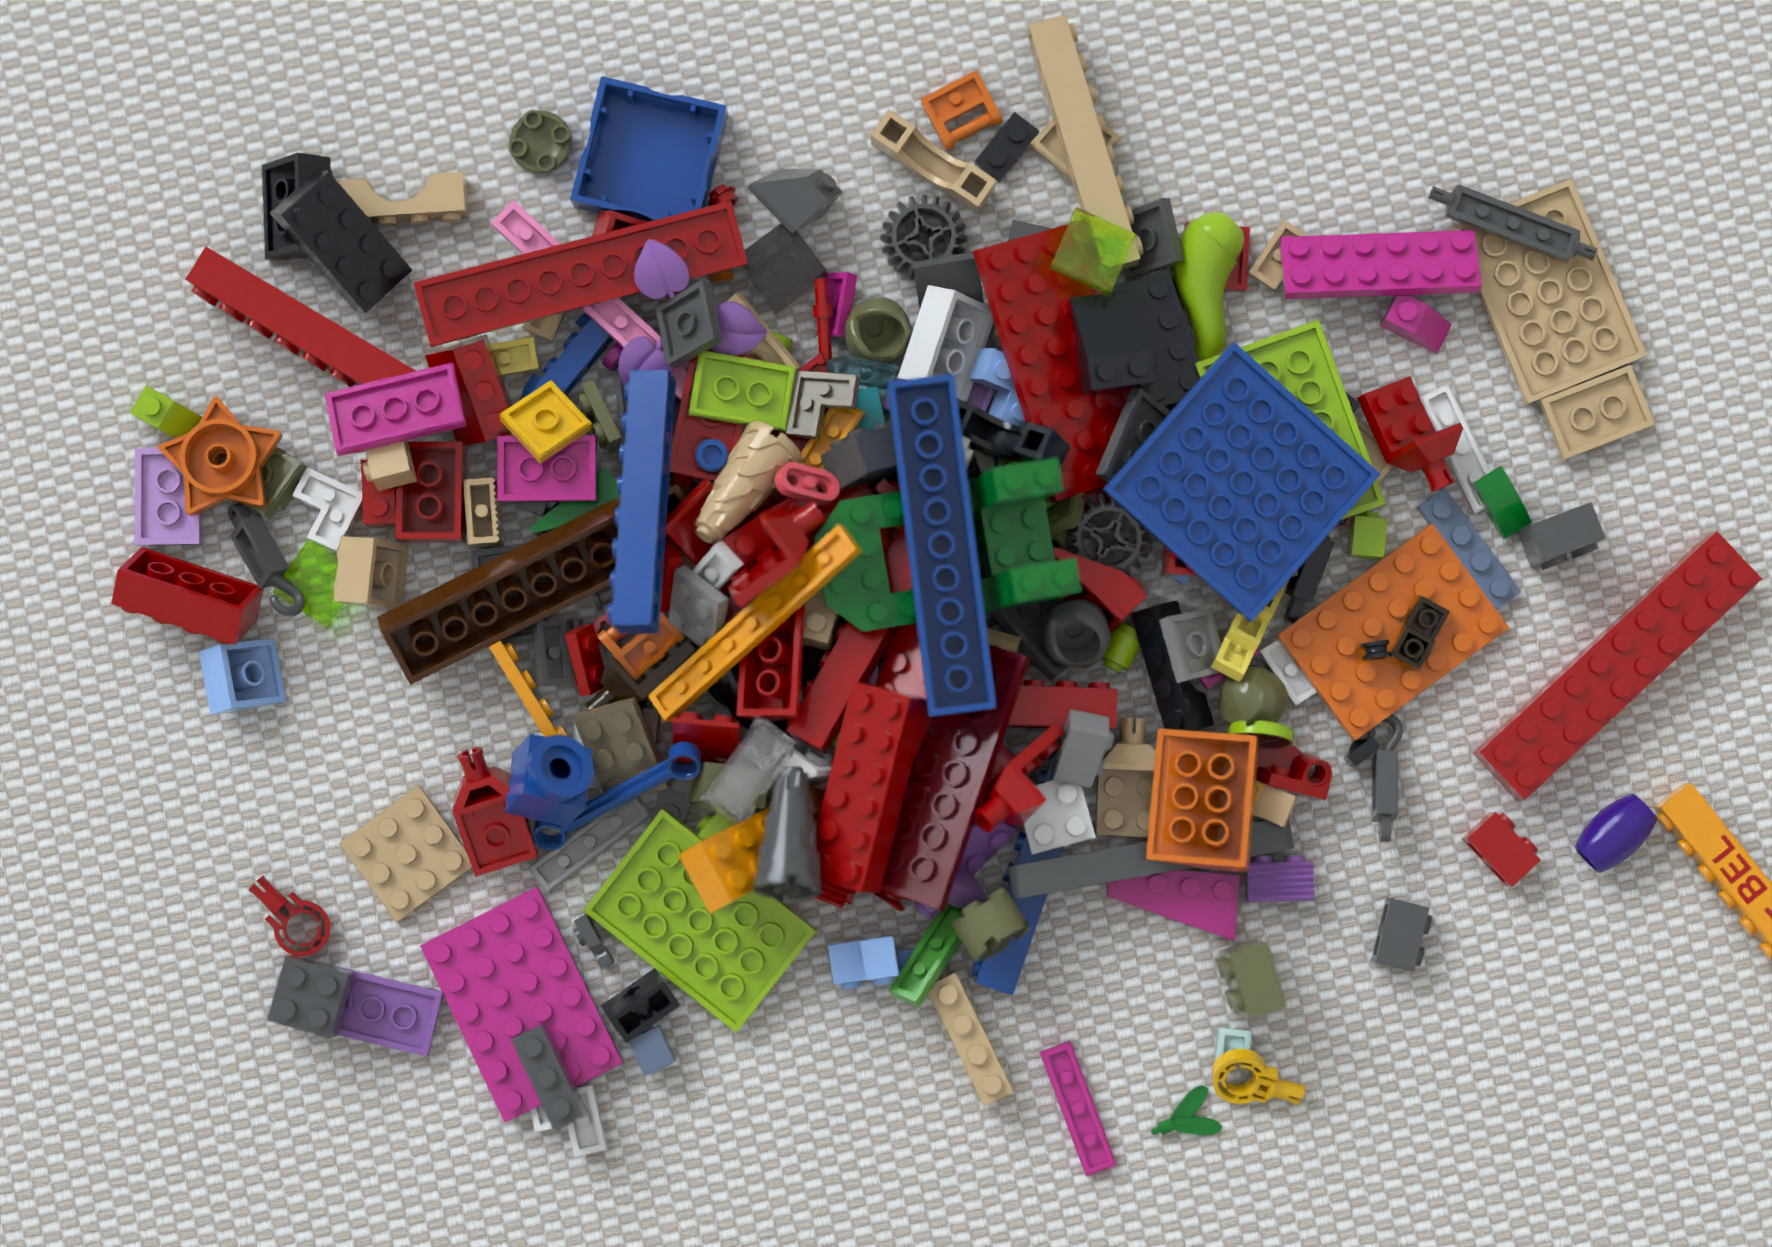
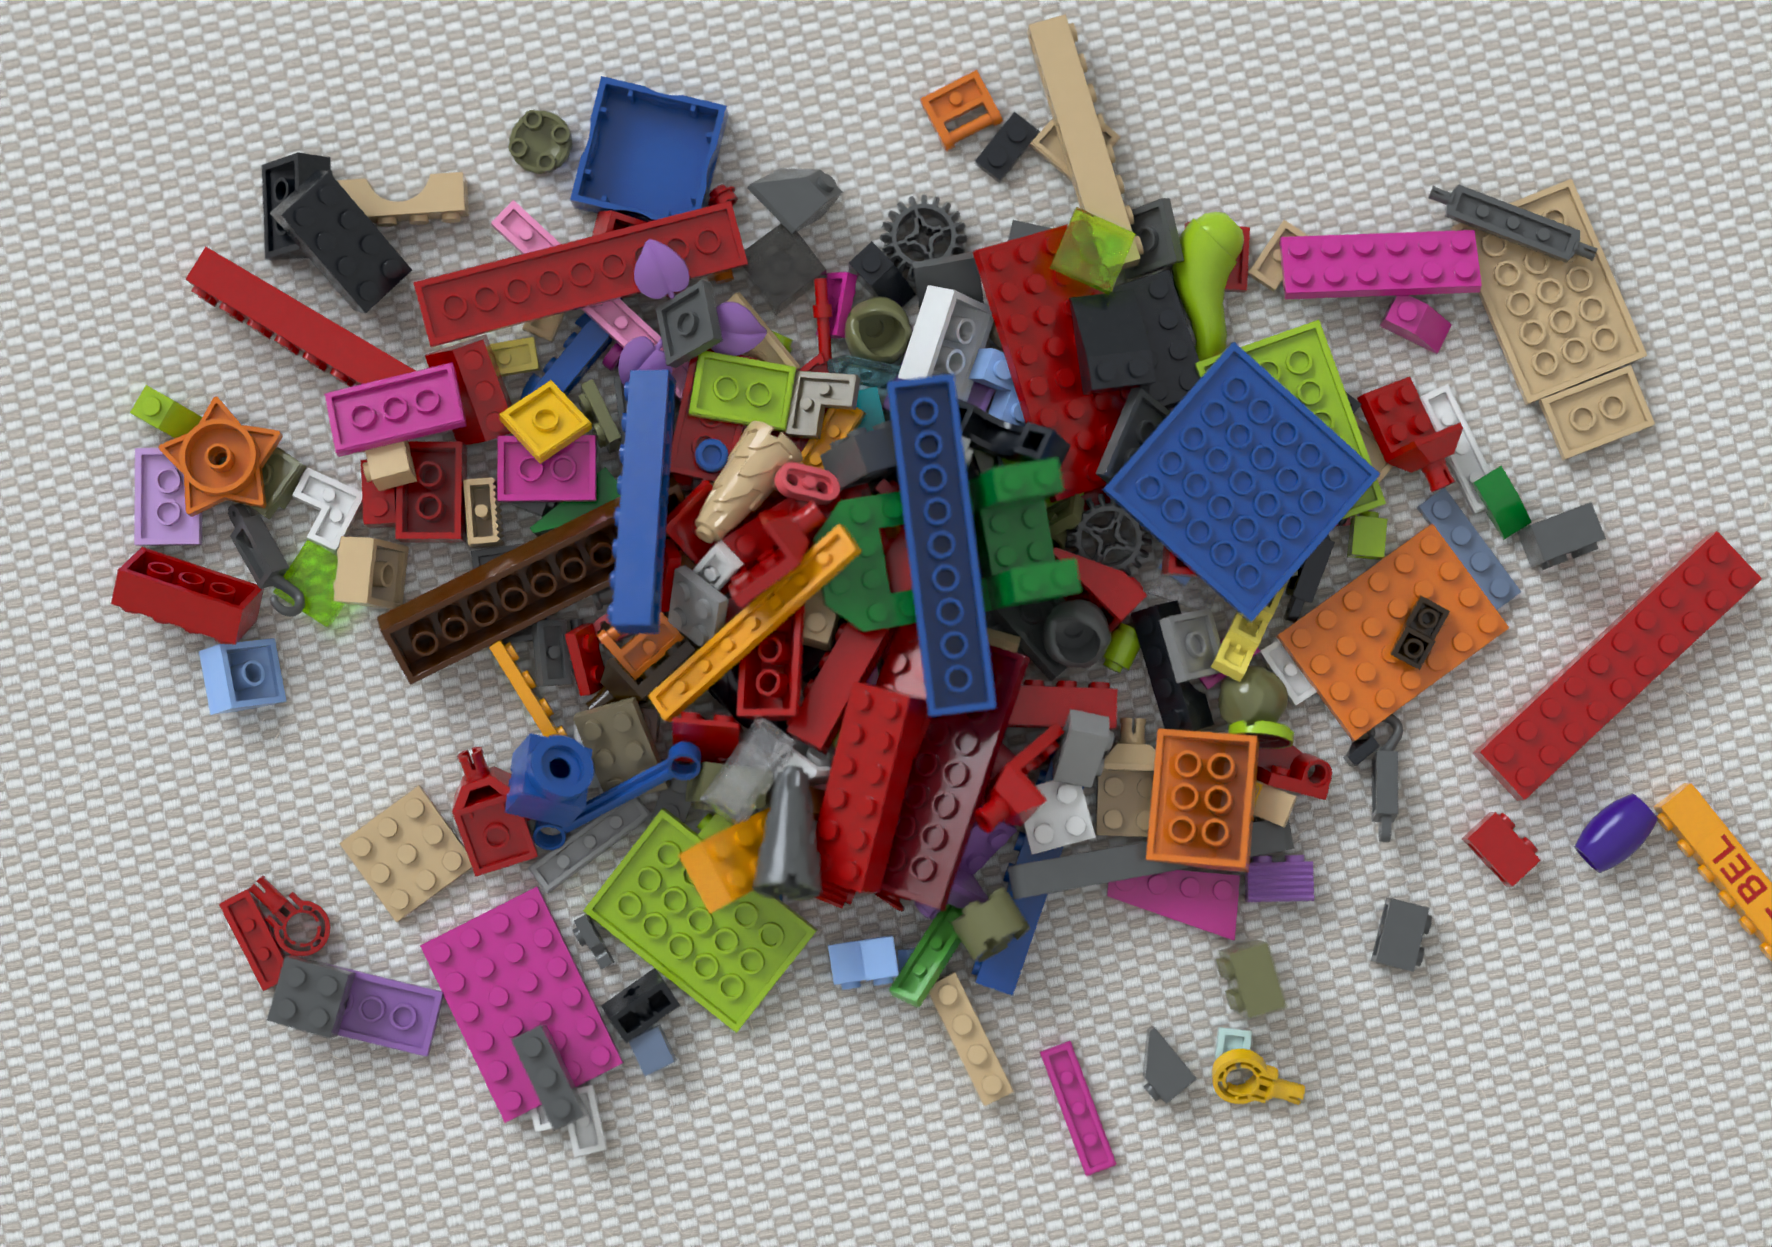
(254, 937): none -> red plate
(880, 275): none -> black slope
(914, 151): tan arch -> none
(1164, 1068): none -> dark grey slope
(1182, 1118): green piece -> none
(1375, 650): black bush -> none

